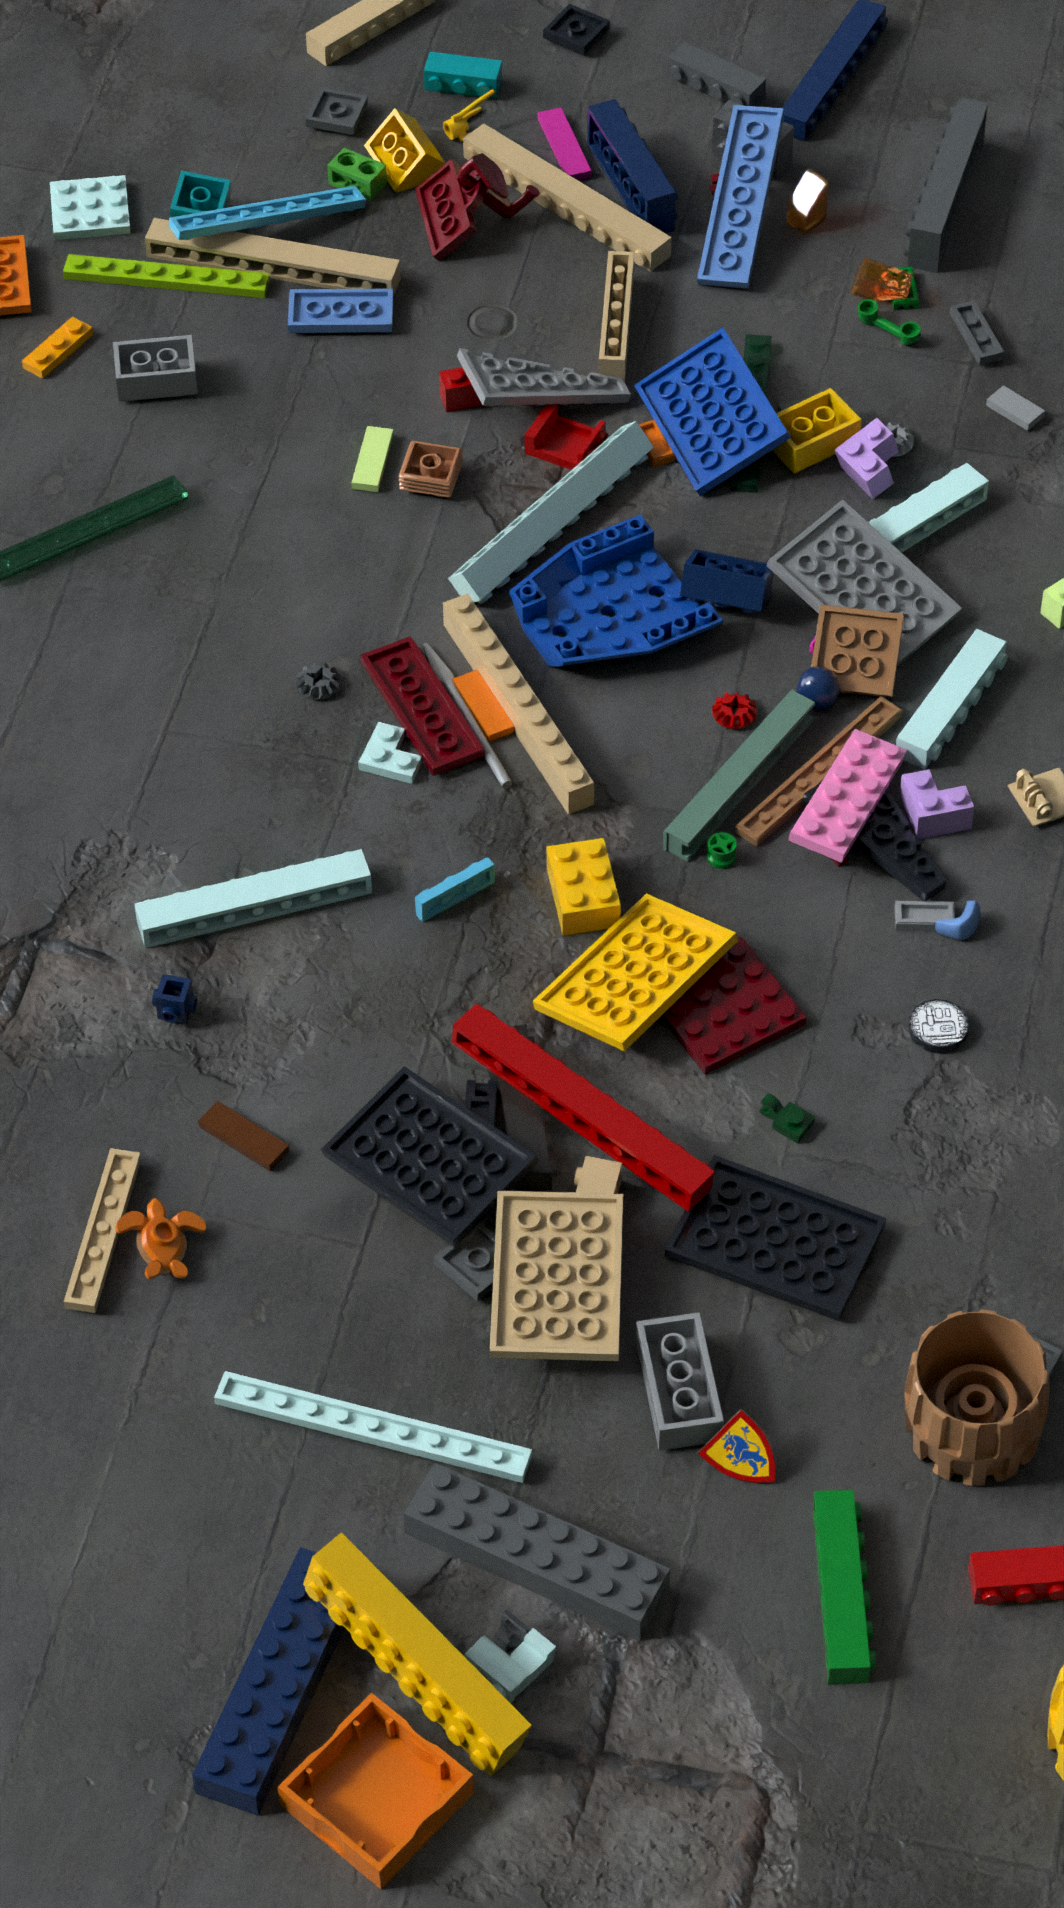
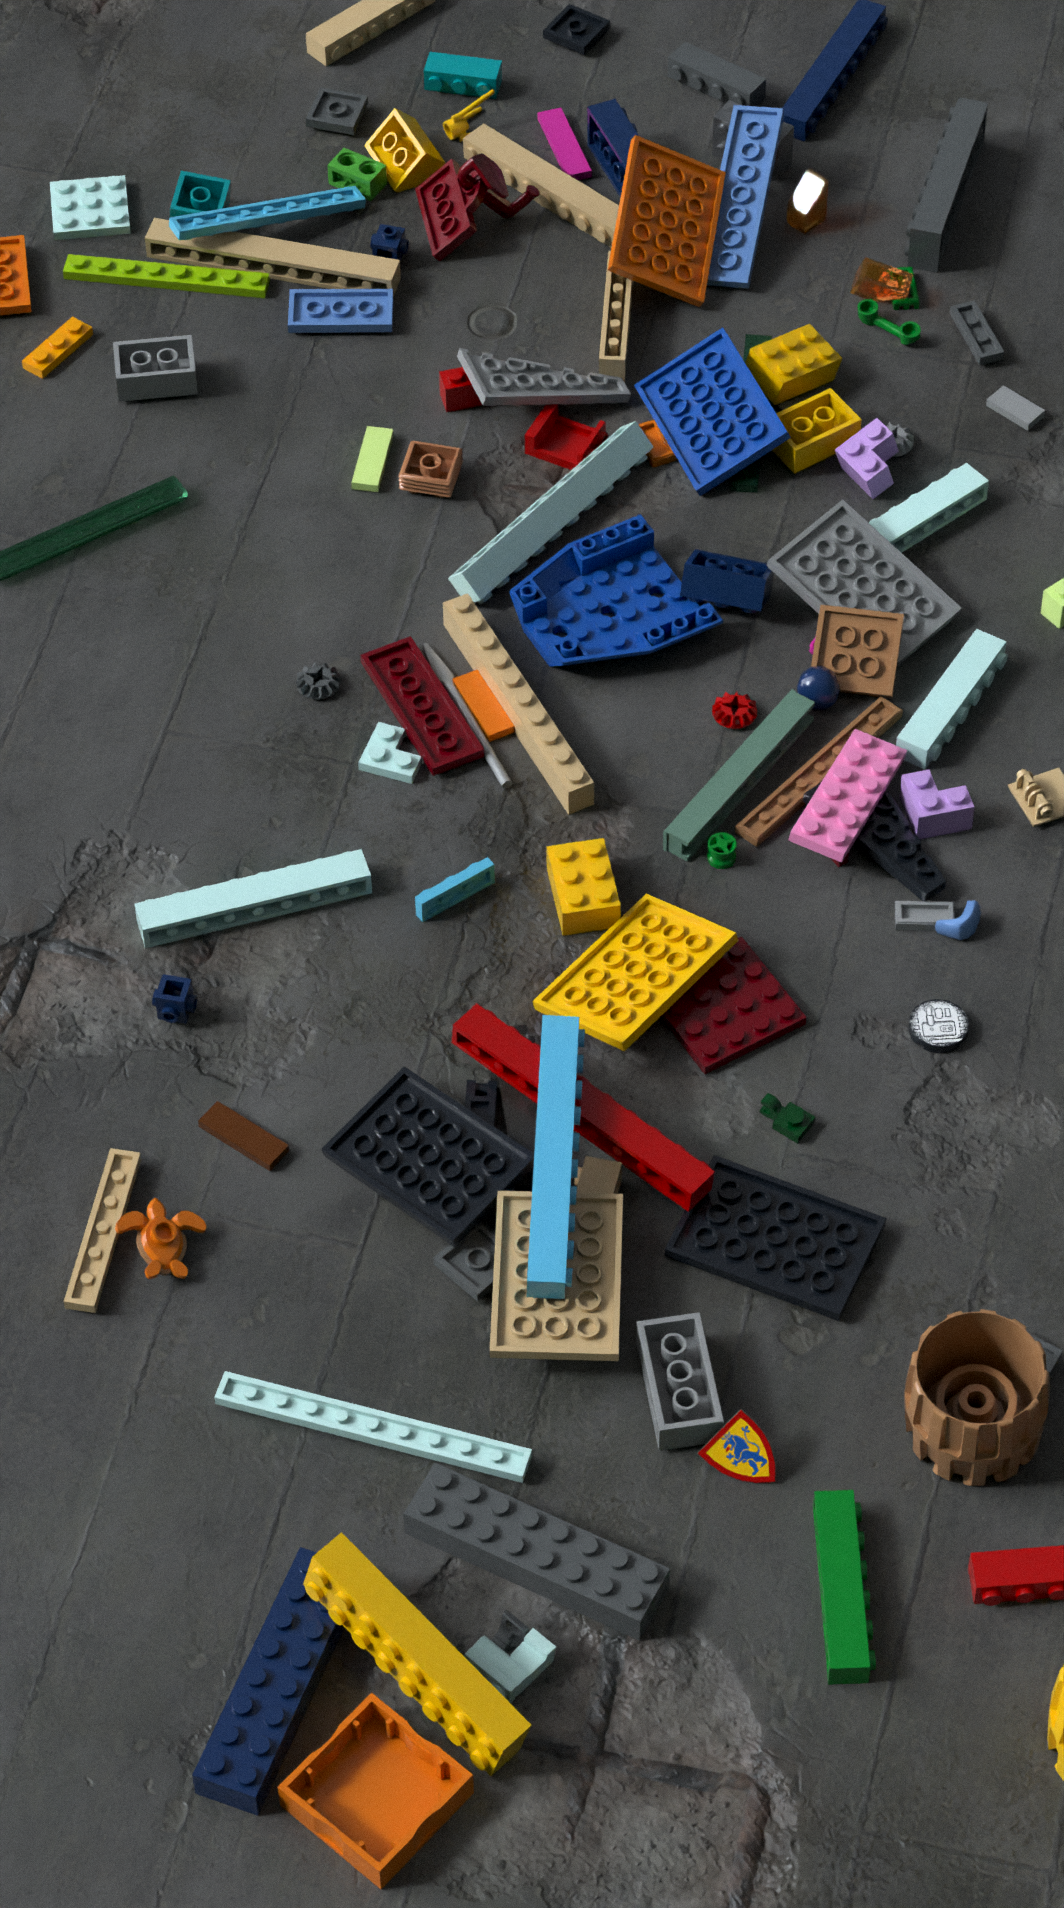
(389, 242): none -> dark blue brick
(553, 1158): none -> medium azure brick
(666, 221): none -> orange plate
(793, 363): none -> yellow brick

